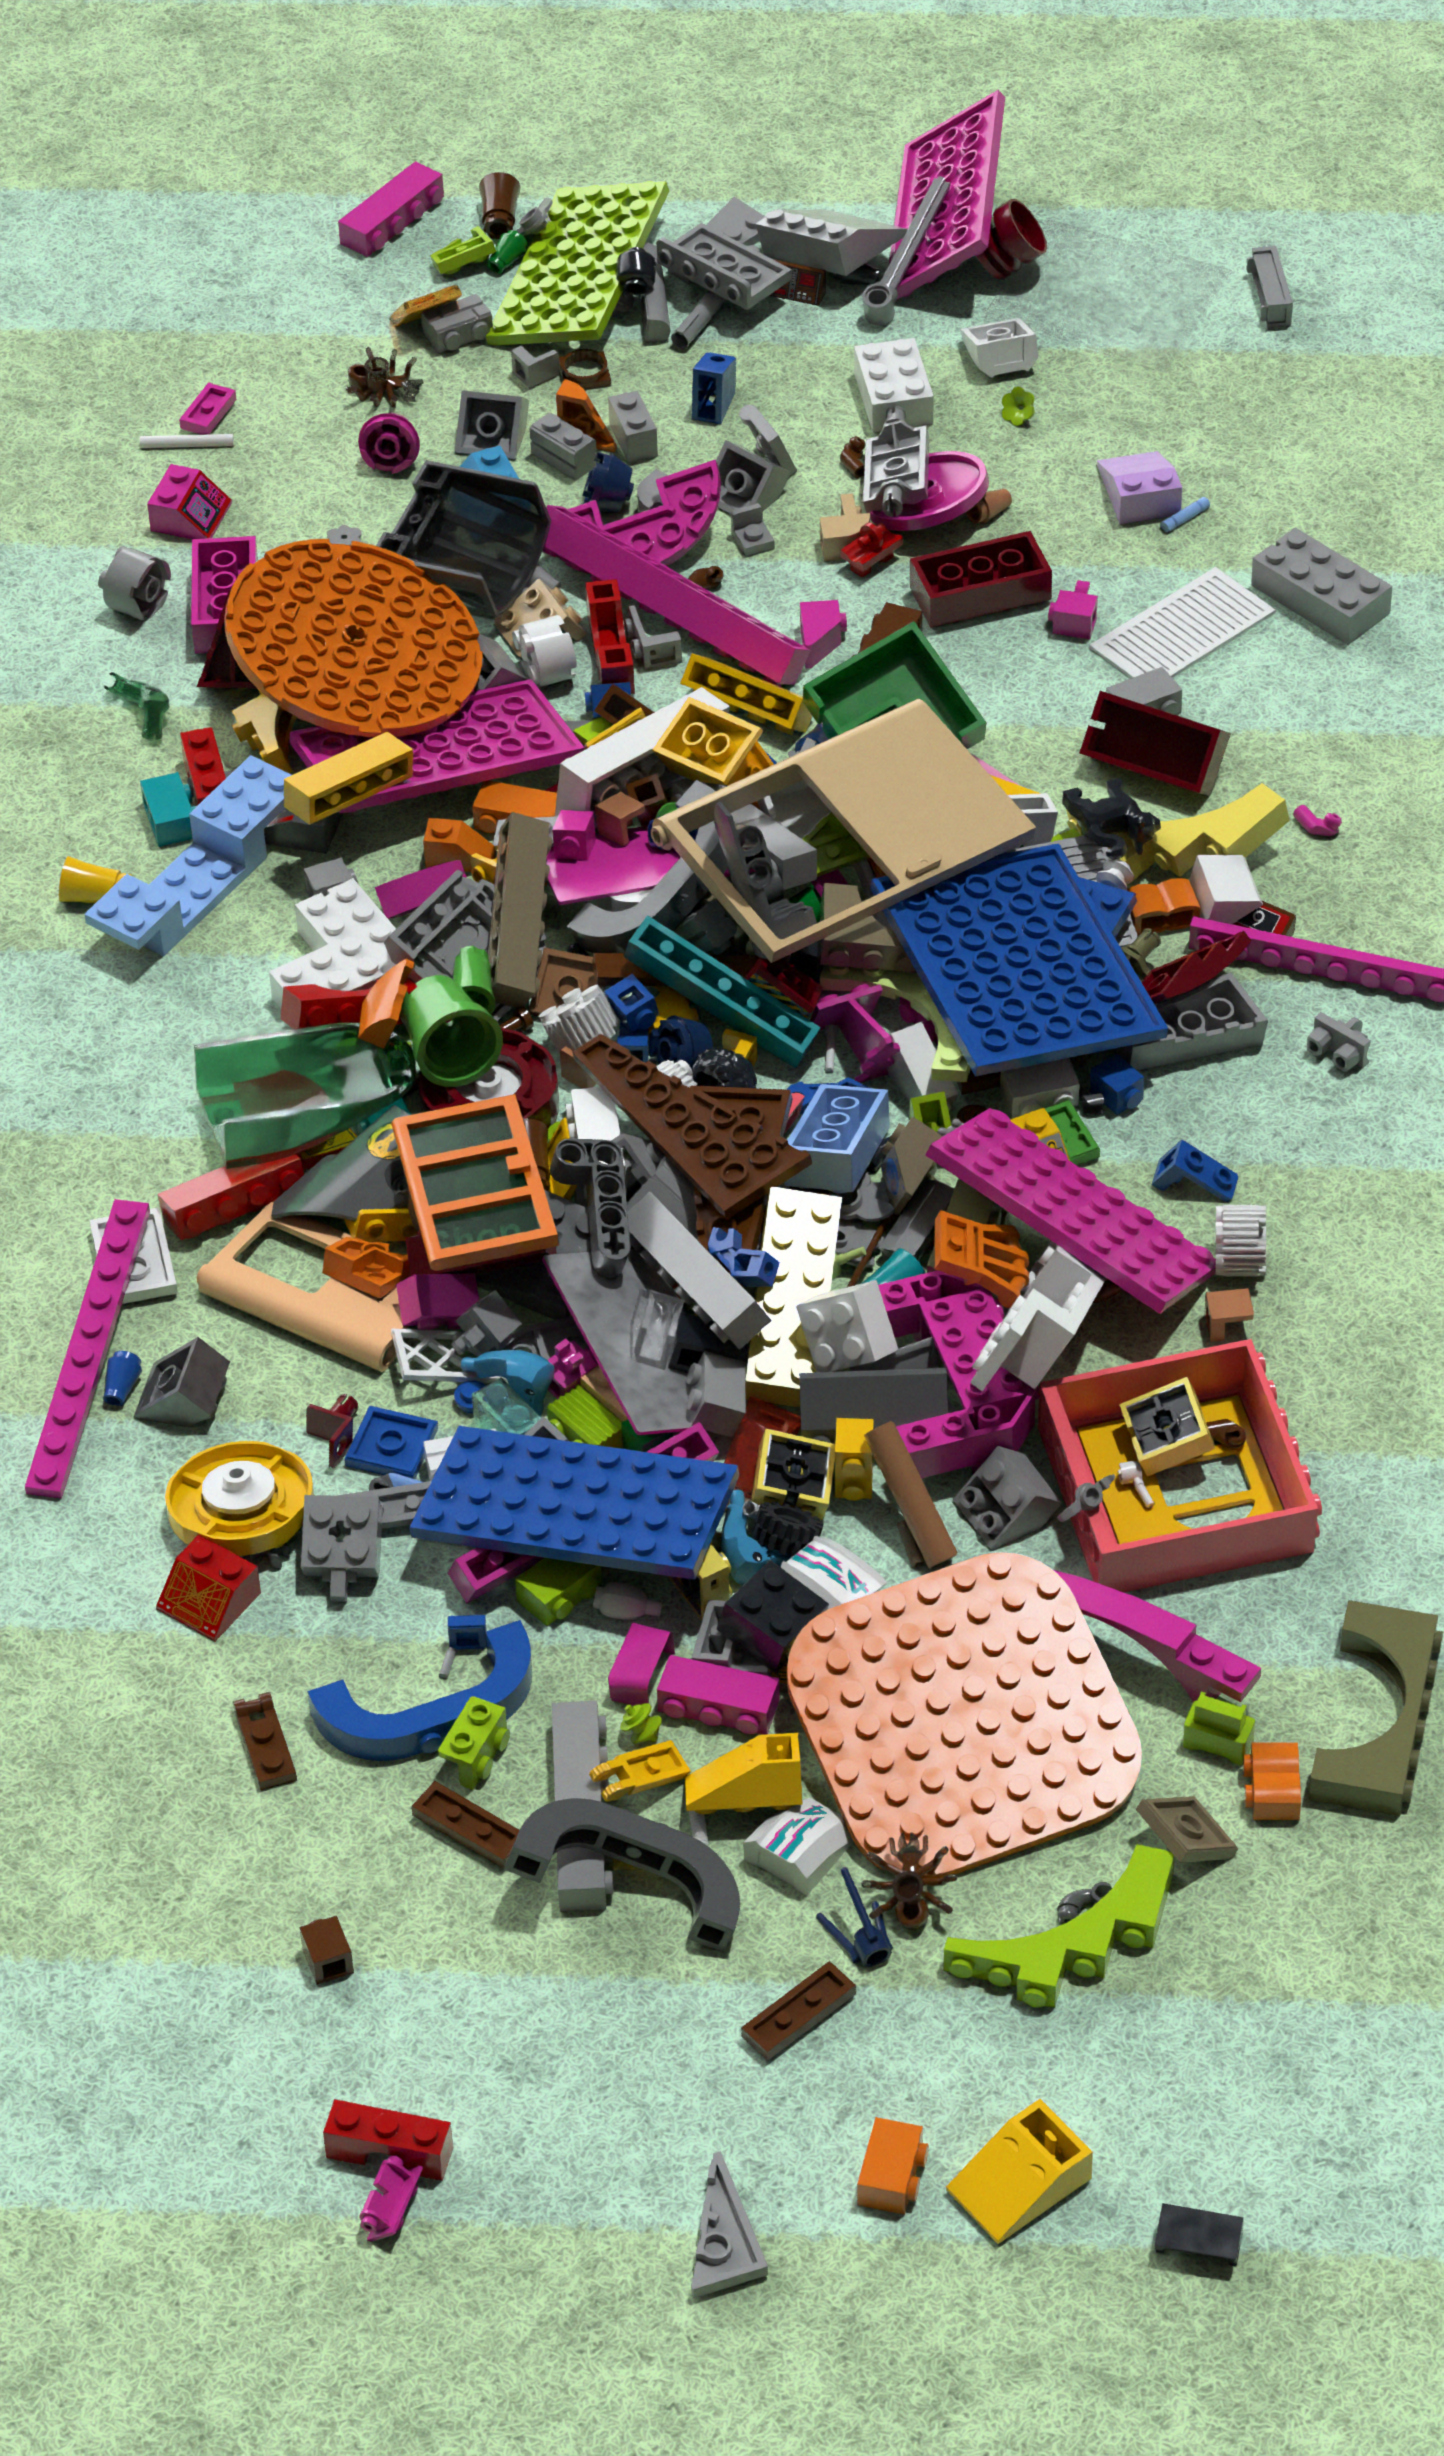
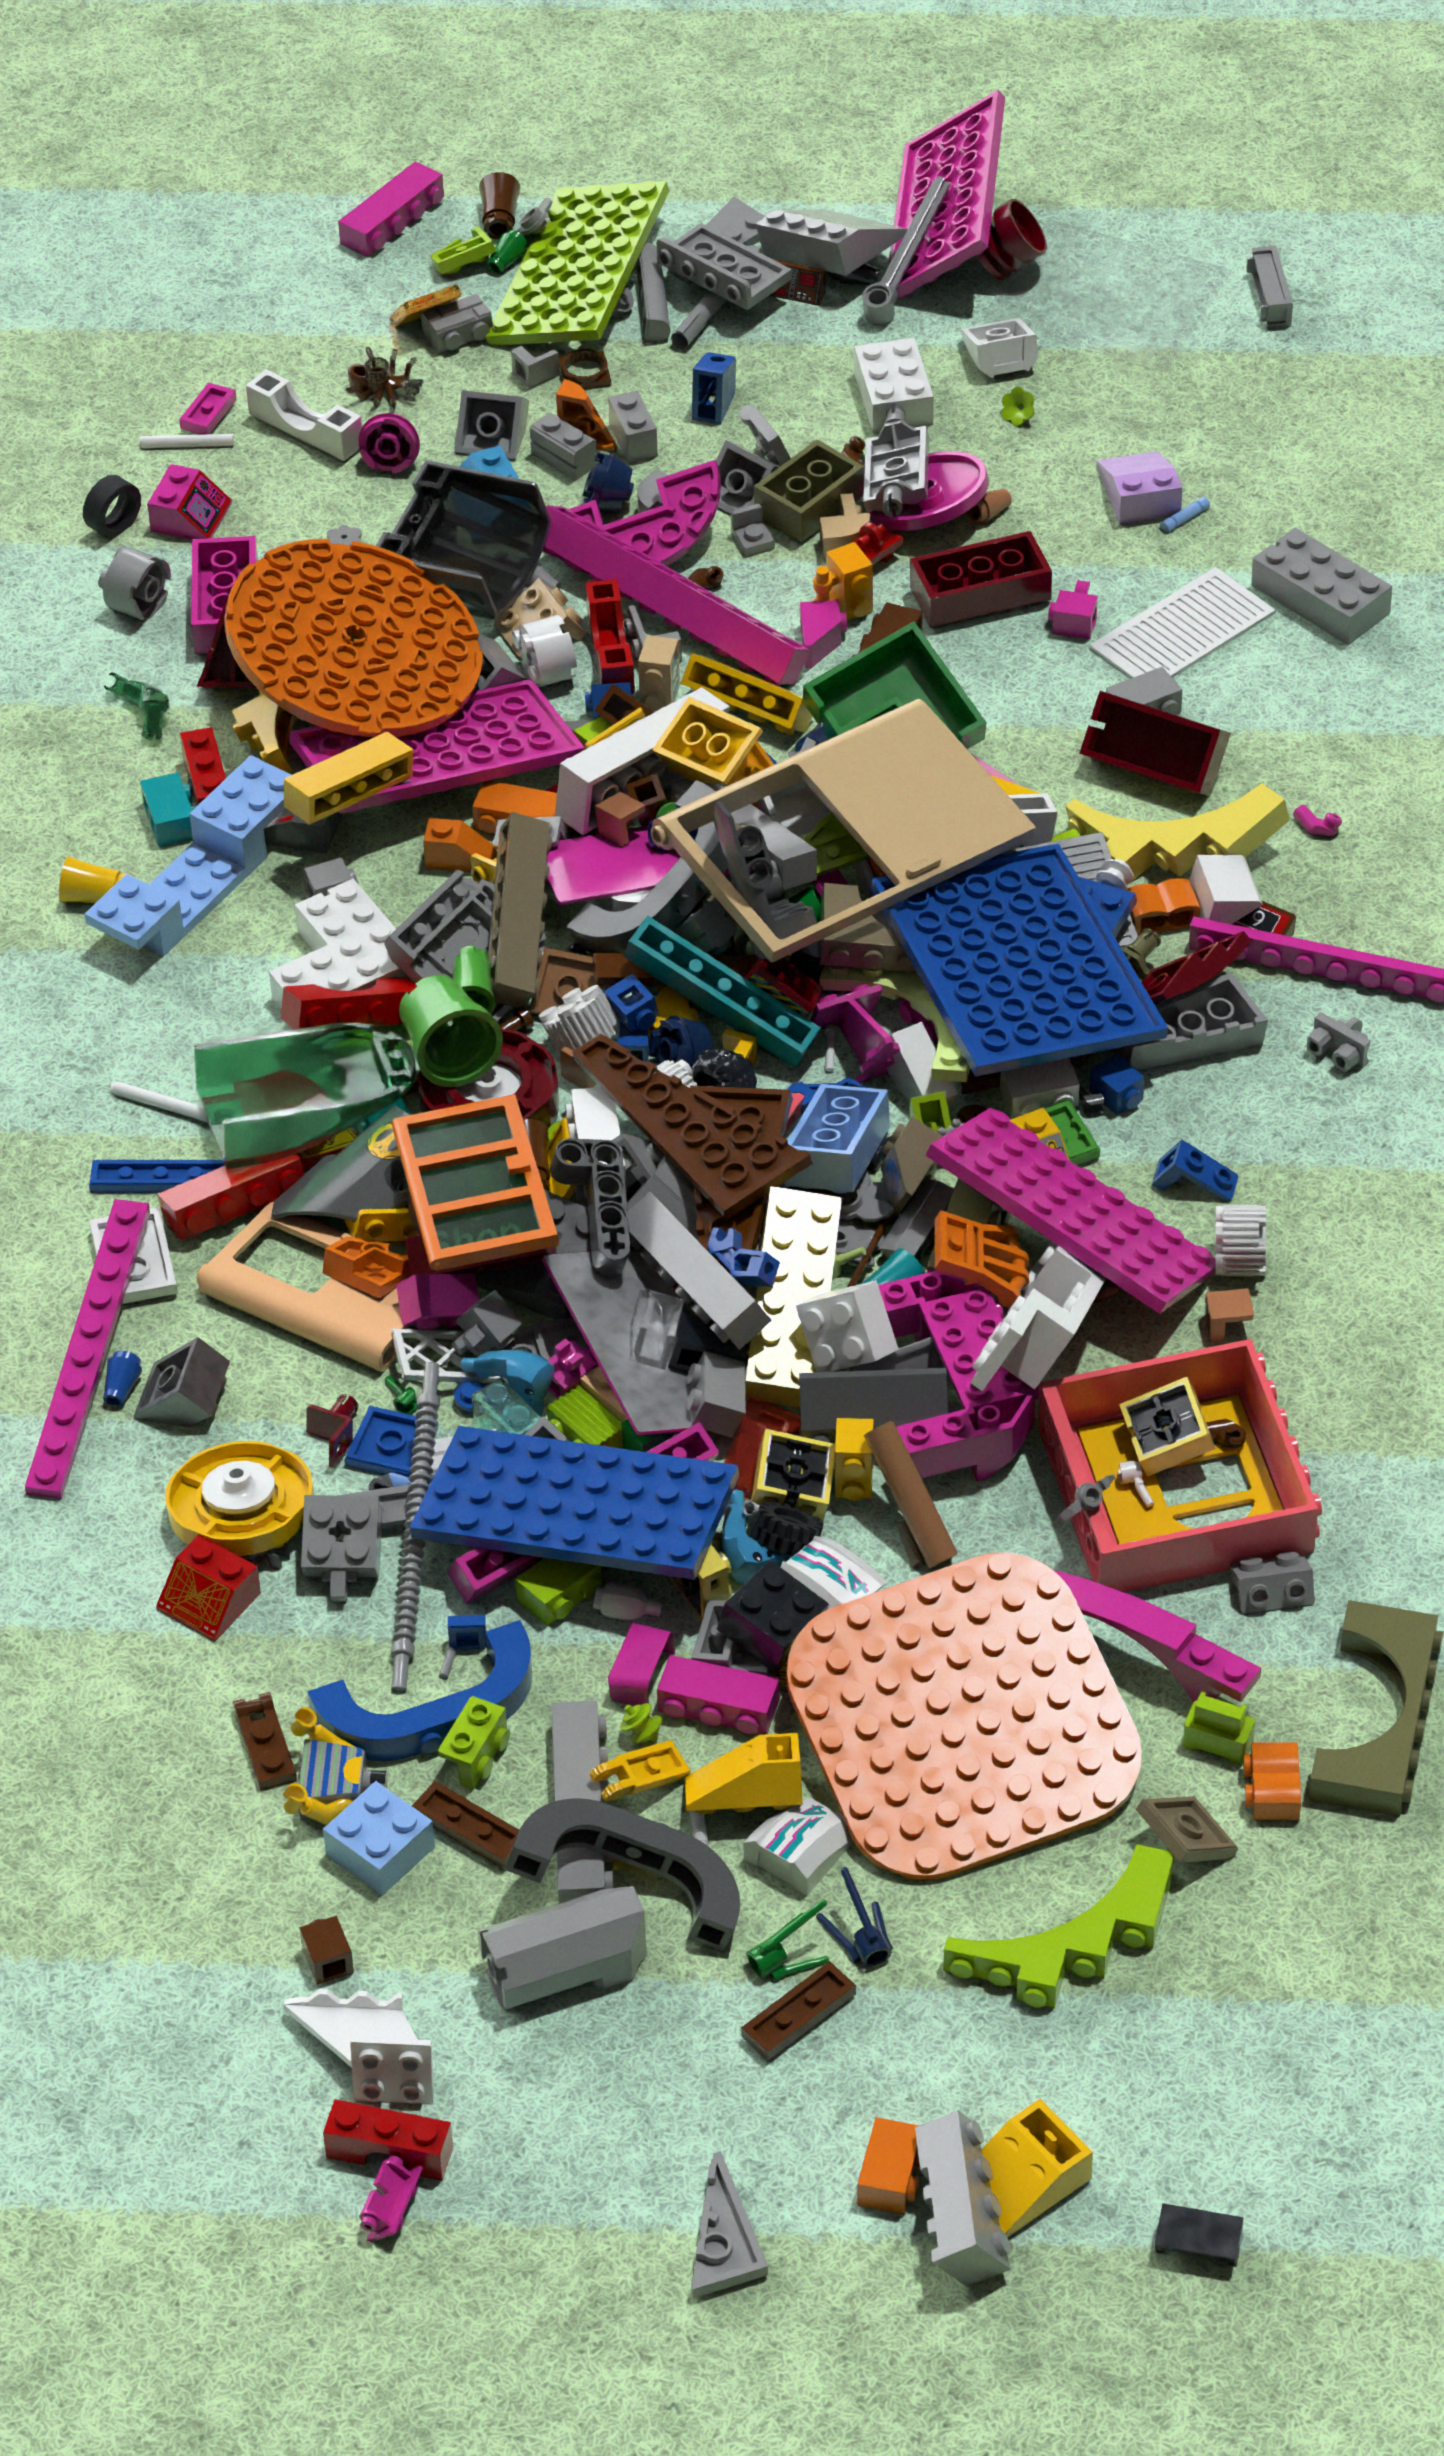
(100, 499): none -> black tyre
(146, 1175): none -> blue tile
(158, 1100): none -> white bar
(277, 404): none -> white arch
(330, 1772): none -> torso
(373, 2041): none -> white piece
(379, 1838): none -> light blue brick
(383, 1004): orange slope -> none
(403, 1647): none -> light grey hose
(405, 1398): none -> green hand
(410, 891): dark pink brick -> none
(566, 1945): none -> light grey brick
(574, 835): dark pink brick -> none
(636, 270): black head -> none
(659, 672): none -> tan brick
(769, 1955): none -> green plant
(808, 489): none -> olive brick
(846, 579): none -> light orange brick
(908, 1885): animal -> none
(961, 2199): none -> light grey wedge
(1006, 1498): light grey slope -> none
(1073, 1902): dark grey arm -> none
(1110, 816): black animal -> none
(1273, 1582): none -> light grey bracket

